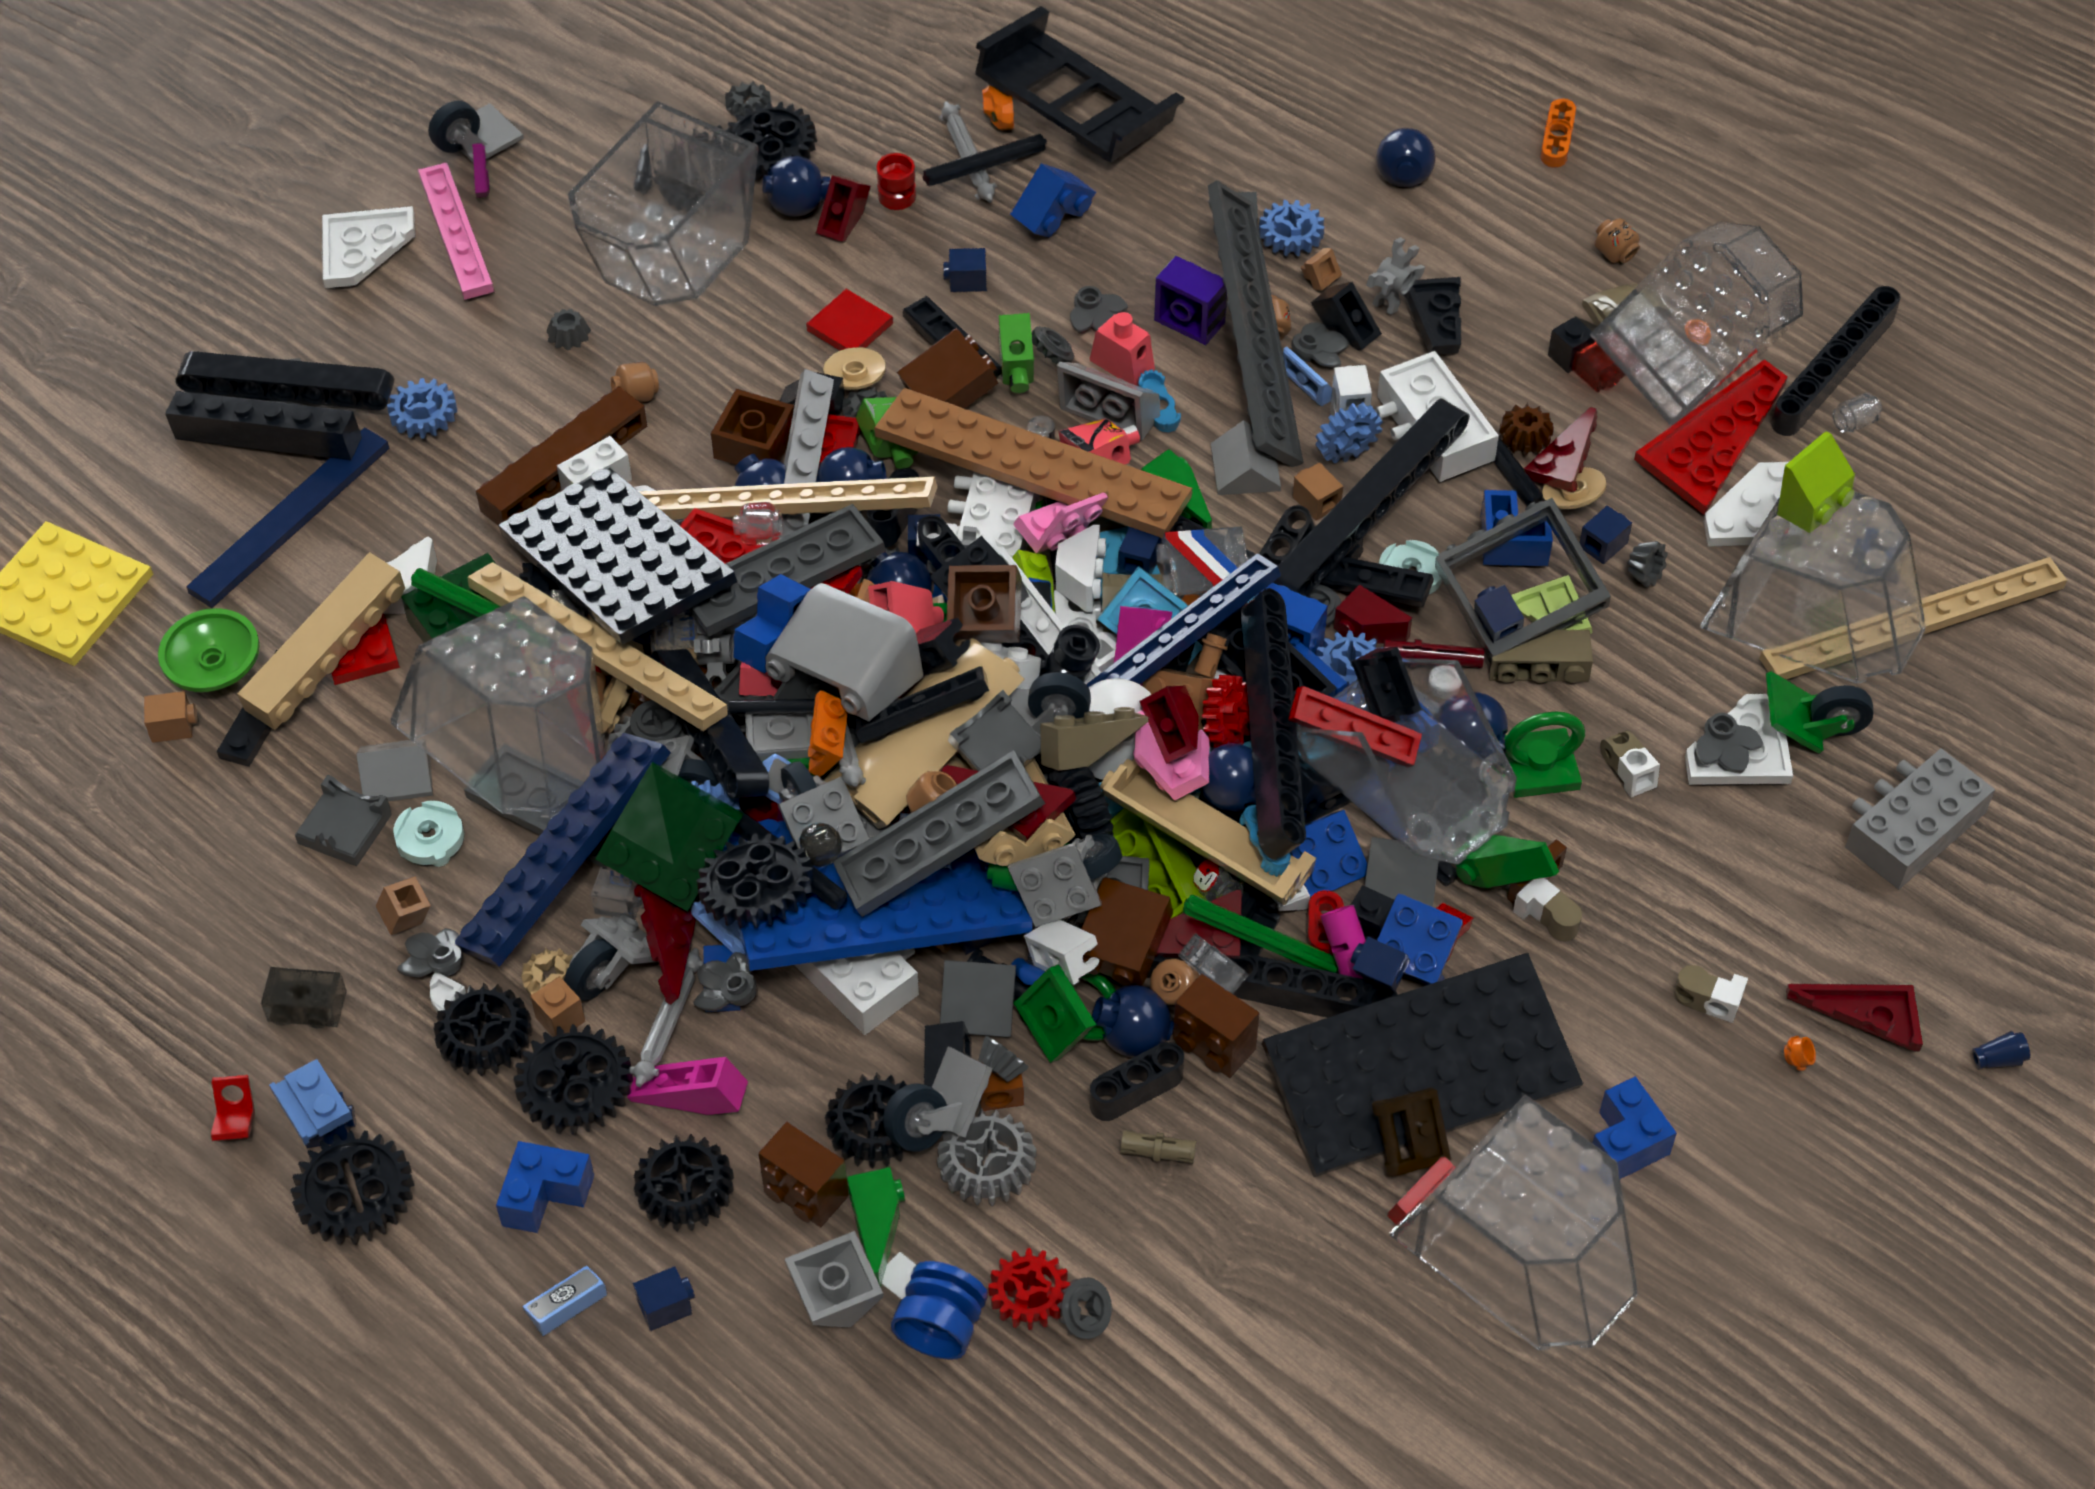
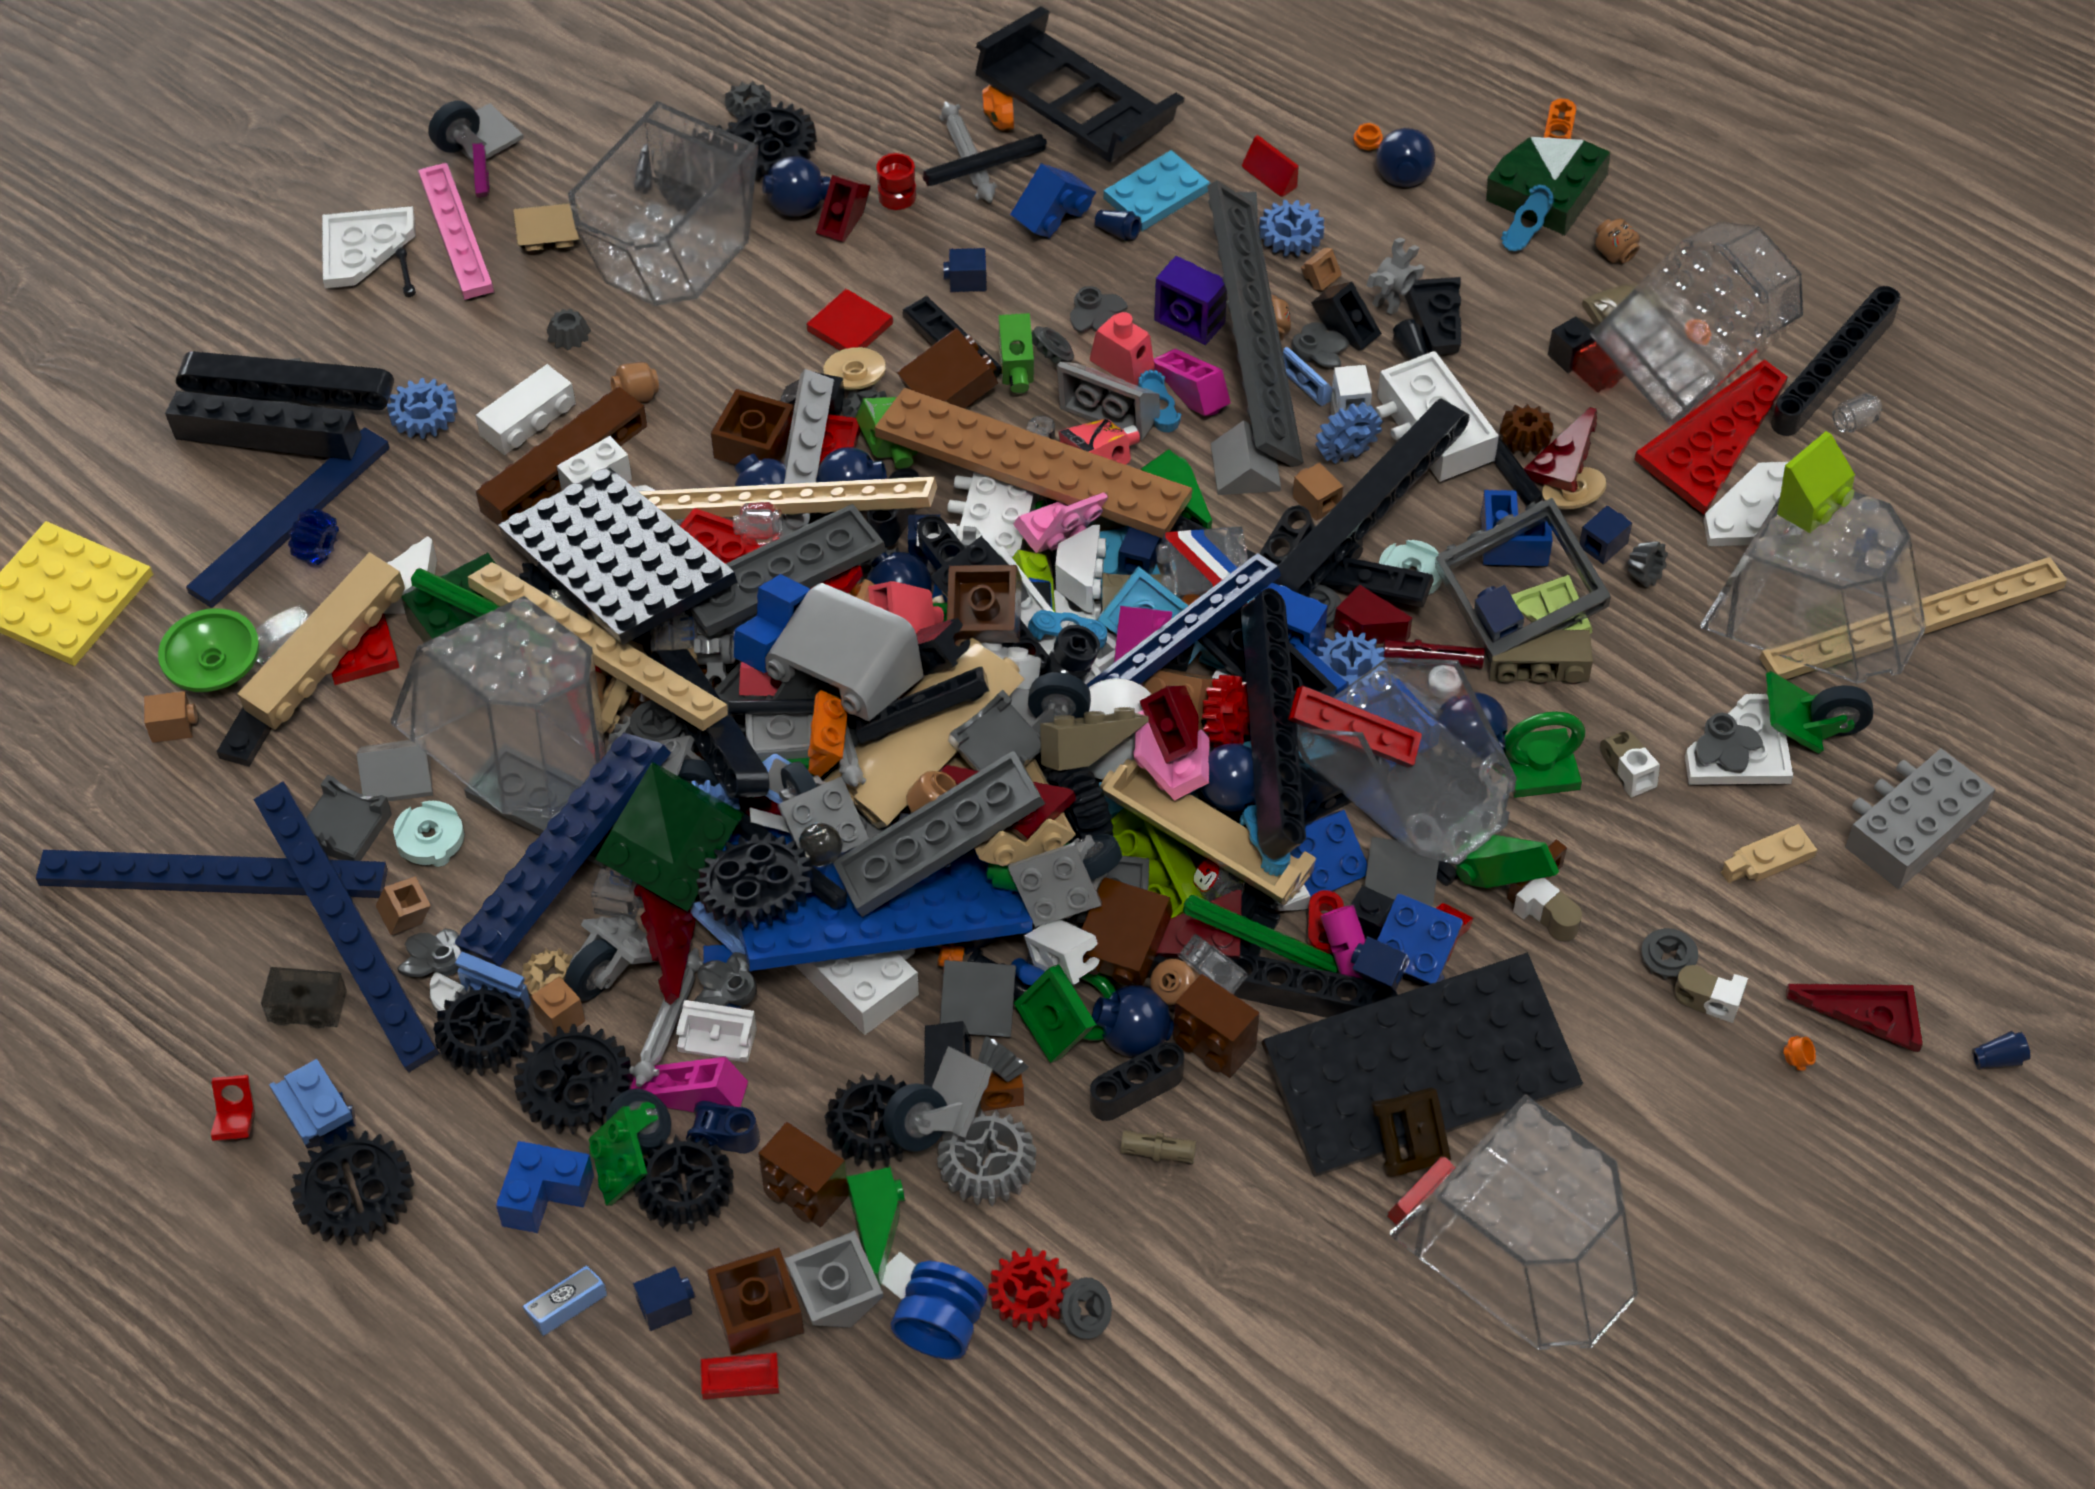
(196, 873): none -> dark blue plate
(278, 630): none -> clear slope
(313, 536): none -> clear blue gear
(346, 927): none -> dark blue plate
(408, 289): none -> black hinge
(477, 971): none -> medium blue plate
(525, 409): none -> white brick
(545, 225): none -> tan slope
(632, 1126): none -> green plate
(716, 1031): none -> white hinge
(719, 1127): none -> dark blue piece
(739, 1376): none -> red tile
(755, 1301): none -> reddish brown brick
(768, 819): none -> white sticker
(951, 952): none -> orange plate
(1049, 622): none -> dark azure piece
(1119, 223): none -> dark blue cone
(1157, 189): none -> medium azure plate
(1194, 381): none -> dark pink slope
(1210, 655): medium nougat pin -> none
(1271, 167): none -> red slope
(1368, 136): none -> orange plate
(1386, 684): black hinge -> none
(1410, 338): none -> black cone
(1540, 202): none -> dark azure piece
(1566, 166): none -> dark green slope
(1636, 1129): blue brick -> none
(1667, 941): none -> dark grey gear
(1770, 855): none -> tan hinge

